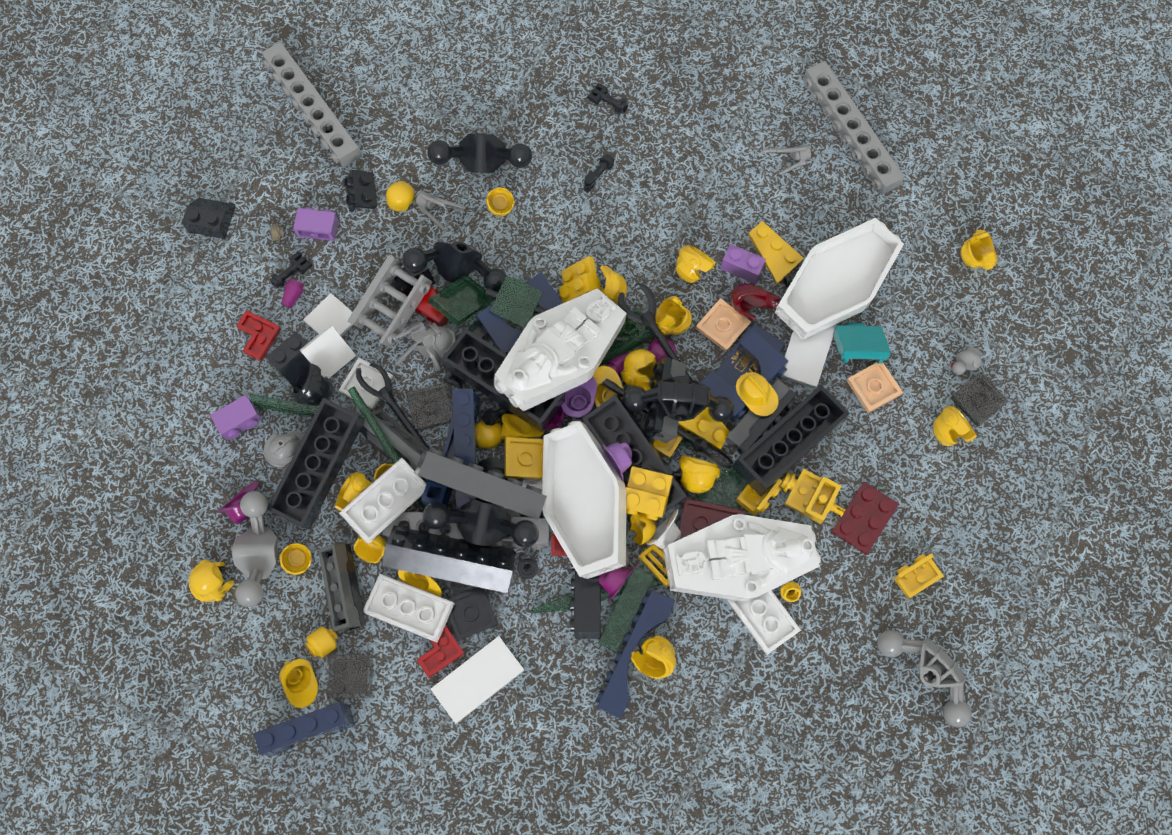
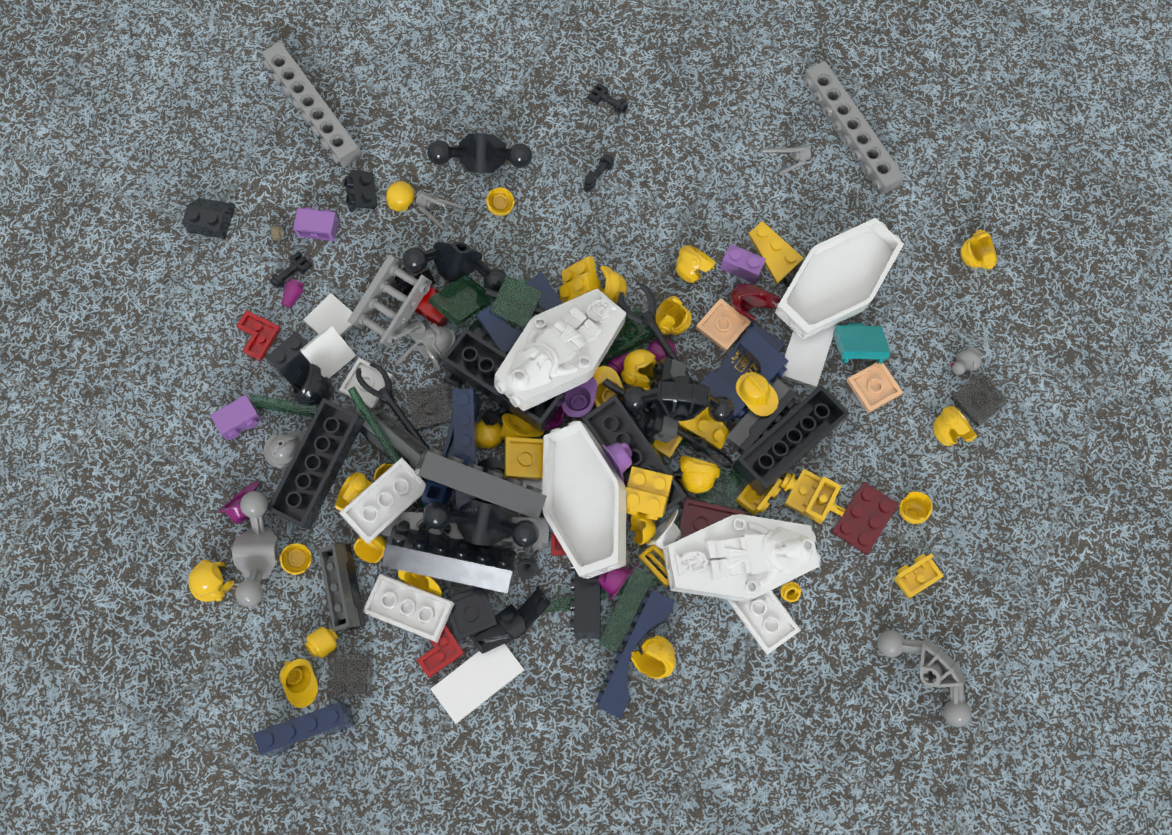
(512, 622): none -> black plate
(915, 507): none -> yellow hair

